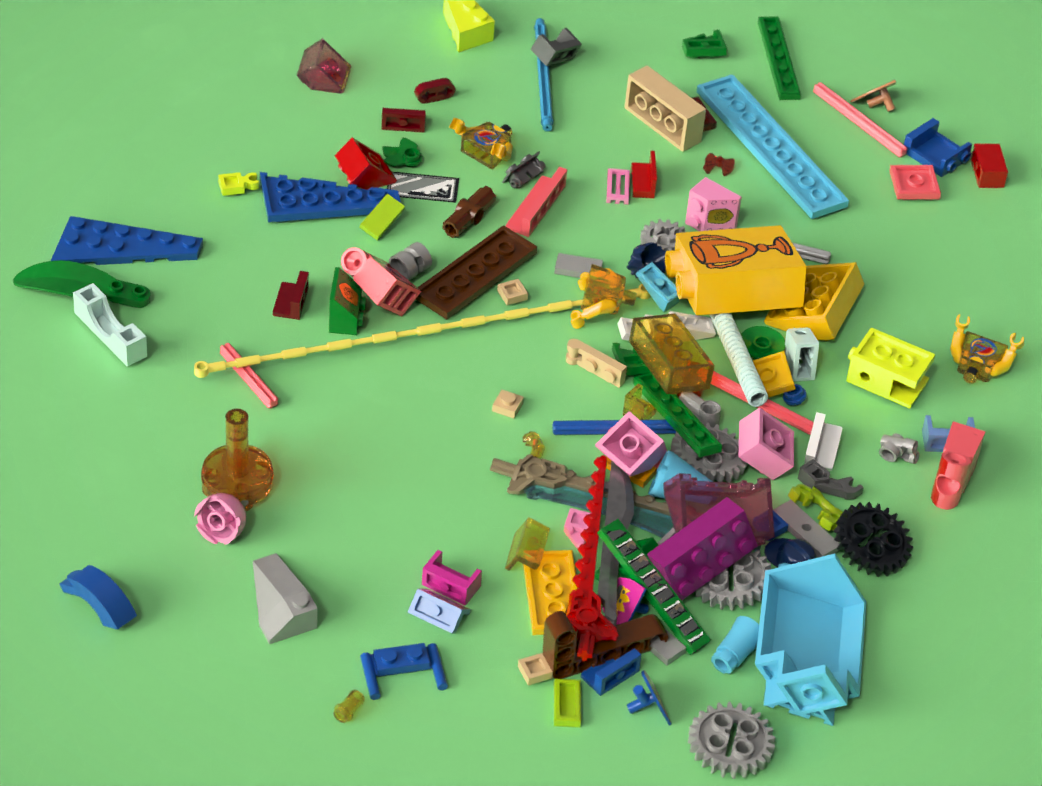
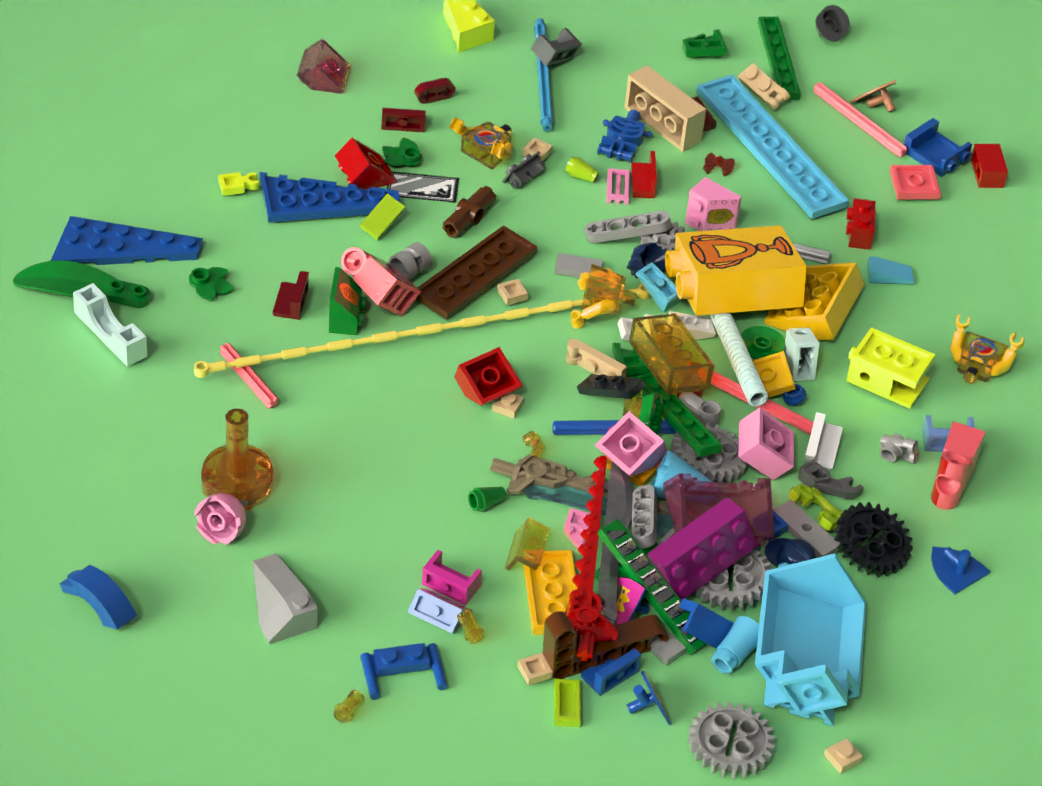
(210, 282): none -> green plate
(472, 631): none -> clear yellow pin
(485, 497): none -> green cone
(487, 377): none -> red slope
(537, 145): none -> tan plate
(537, 203): coral panel -> none
(582, 170): none -> lime cone
(611, 386): none -> black plate
(623, 136): none -> blue torso
(644, 516): none -> light grey beam
(652, 223): none -> light grey beam
(652, 411): none -> green beam
(705, 624): none -> blue panel
(763, 86): none -> tan plate
(832, 23): none -> dark grey piece
(843, 755): none -> tan plate
(861, 223): none -> red brick
(888, 271): none -> medium azure slope
(956, 568): none -> blue shield

